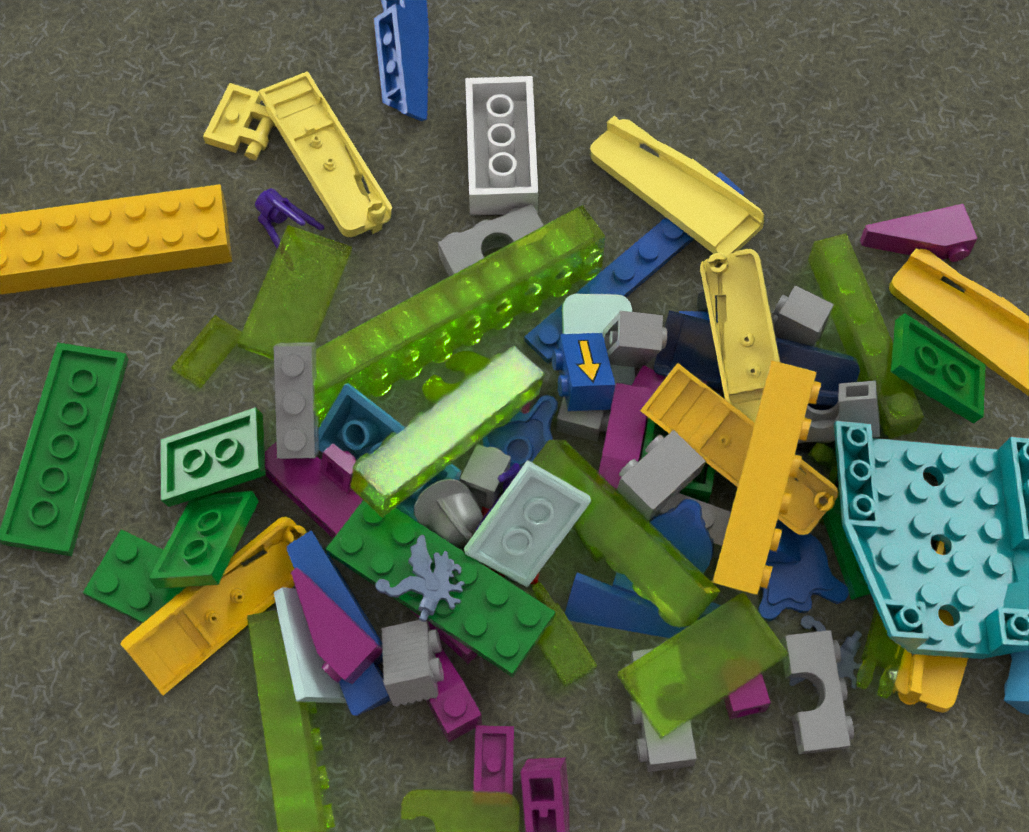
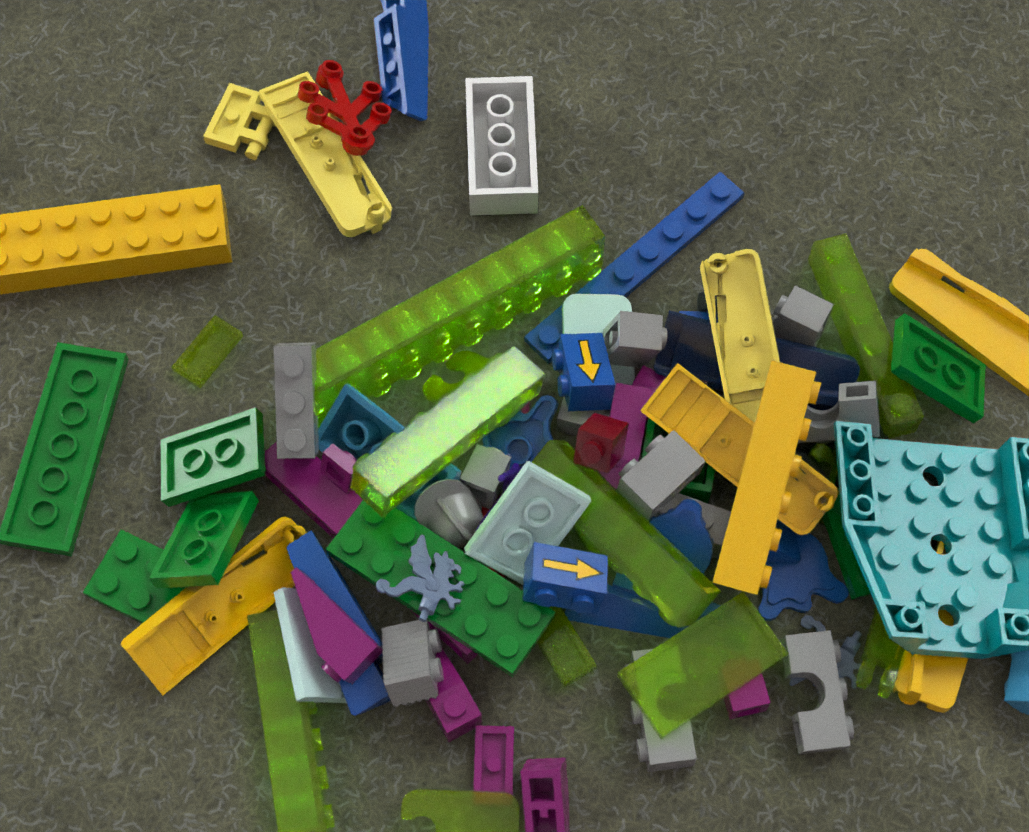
(277, 209): dark purple plant -> none
(295, 292): clear neon green tile -> none
(355, 137): none -> red plant
(468, 247): light grey arch -> none
(565, 578): none -> blue brick
(600, 442): none -> dark red brick
(677, 188): light yellow piece -> none
(941, 231): magenta slope -> none

